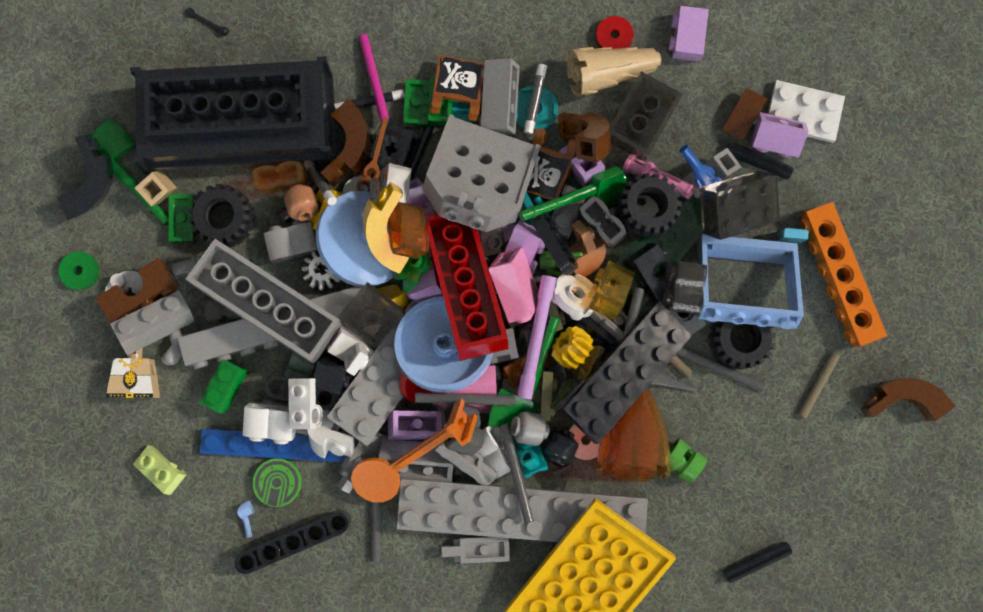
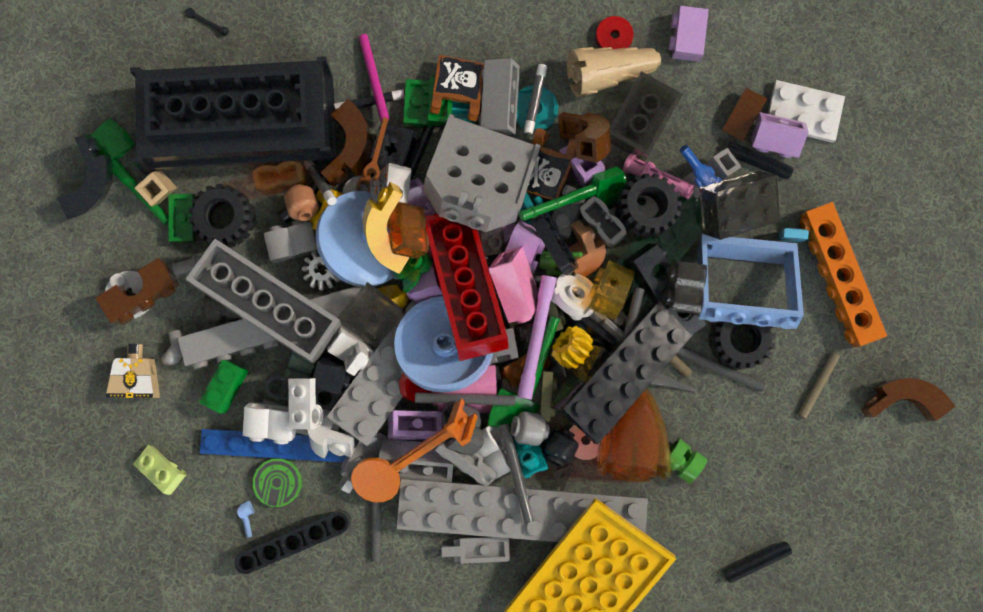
(68, 268): green piece -> none
(152, 322): light grey brick -> none

